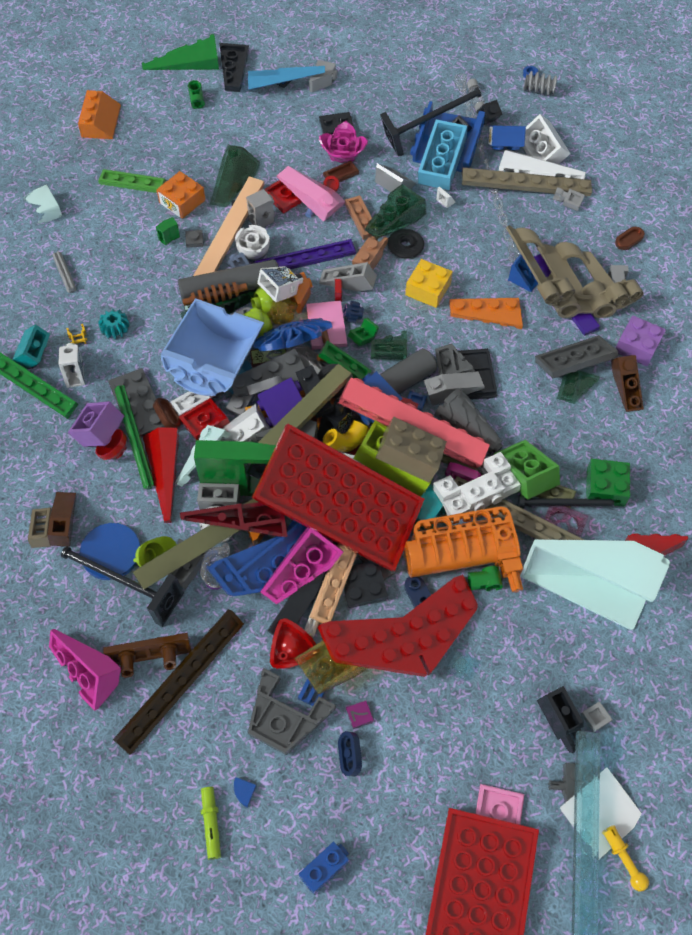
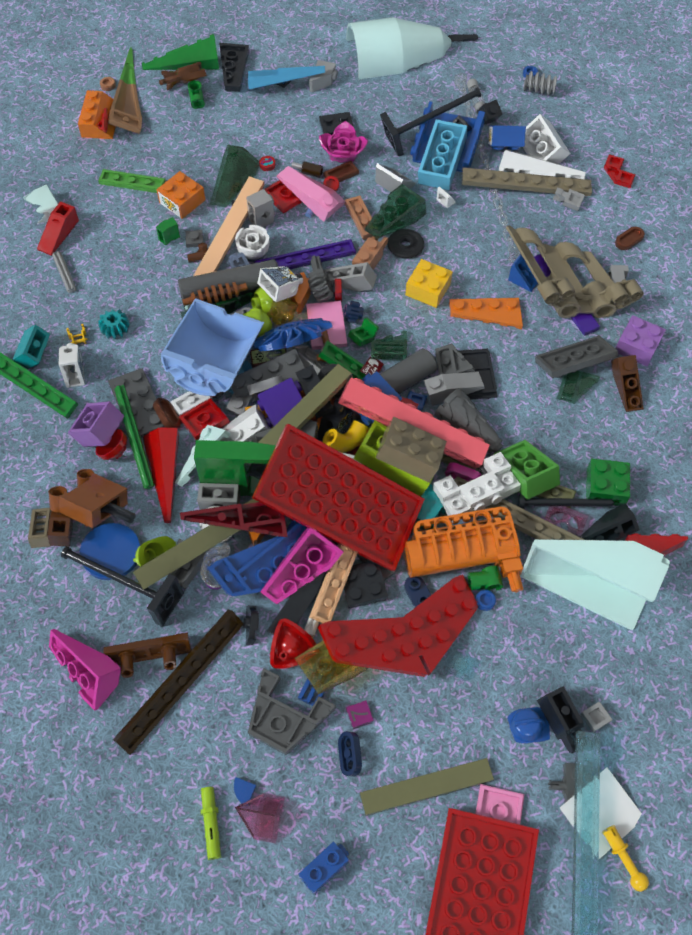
(58, 227): none -> red slope
(92, 500): none -> dark orange piece
(103, 124): none -> red hand
(107, 84): none -> nougat tile
(125, 106): none -> medium nougat plate
(182, 75): none -> reddish brown animal
(199, 254): none -> reddish brown arm
(251, 623): none -> black plate
(262, 816): none -> clear pink slope
(267, 163): none -> red tile
(309, 168): none -> dark brown piece
(320, 281): none -> dark grey gear
(372, 366): none -> dark red sticker
(395, 45): none -> light aqua windscreen
(426, 786): none -> olive tile
(468, 37): none -> black piece
(485, 600): none -> blue tile
(529, 725): none -> blue piece
(613, 525): none -> black slope
(619, 177): none -> red tile

